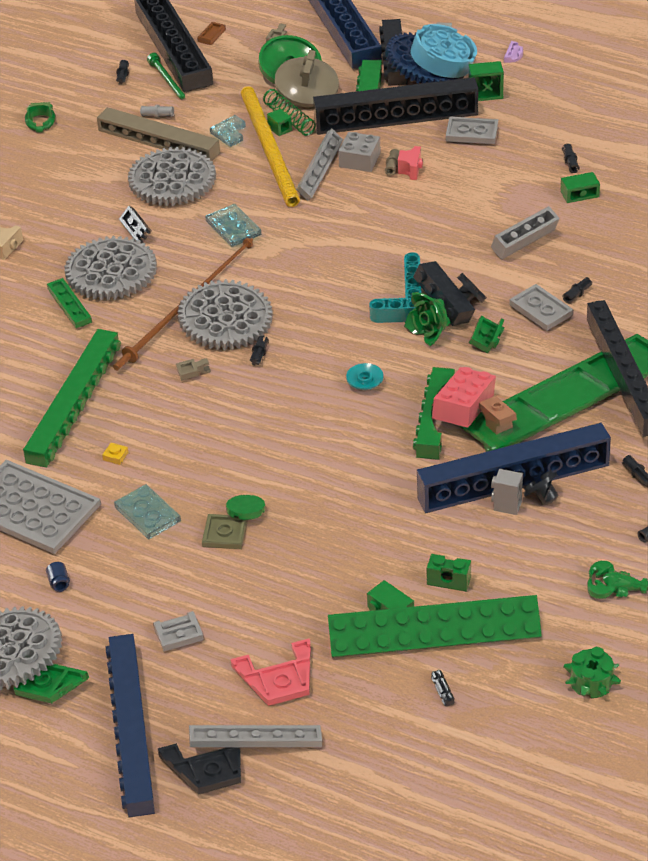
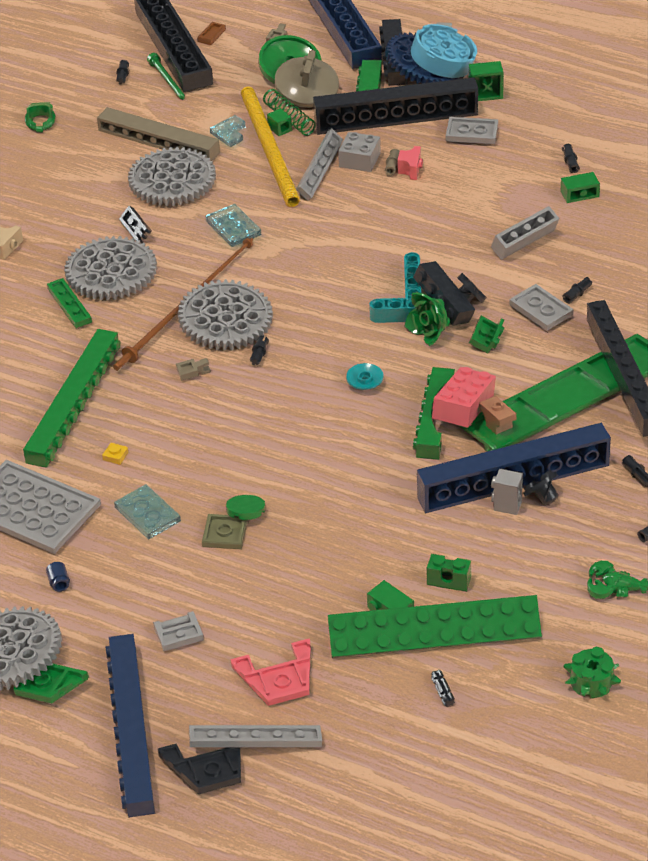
(157, 111): light grey pin -> none
(513, 53): lavender tile -> none

